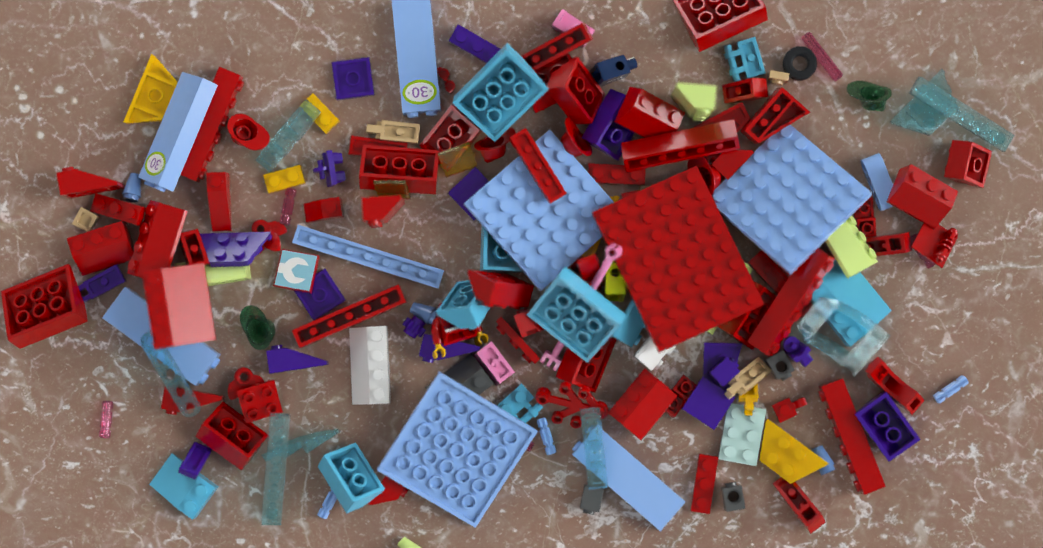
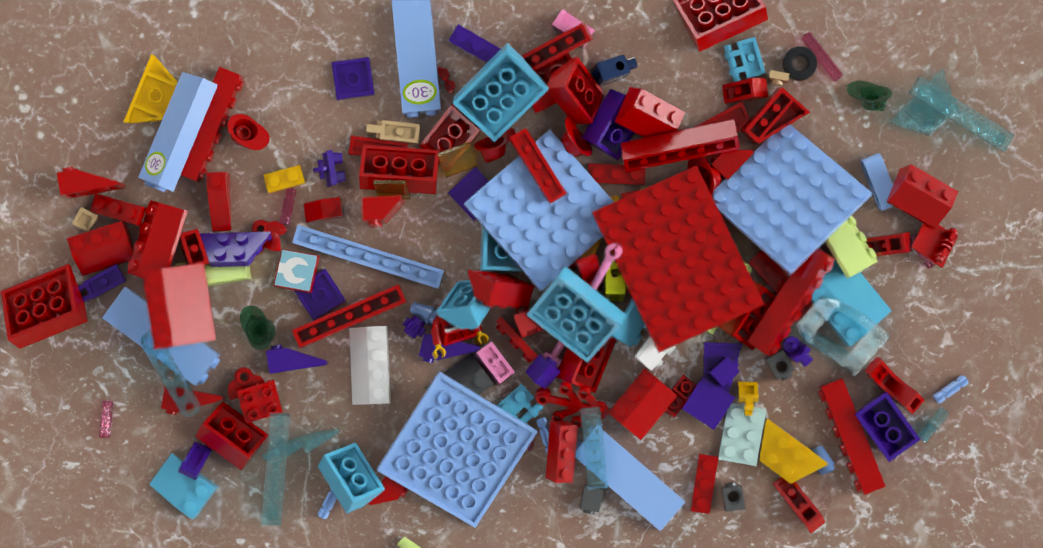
(132, 189): medium blue cone -> none
(288, 135): clear light blue slope -> none
(326, 119): yellow plate -> none
(543, 371): none -> dark purple brick
(561, 451): none -> red brick
(695, 100): yellowish green slope -> none
(748, 378): tan hinge -> none
(786, 409): red plate -> none
(865, 219): red slope -> none
(933, 424): none -> clear light blue axle
(967, 163): red slope -> none

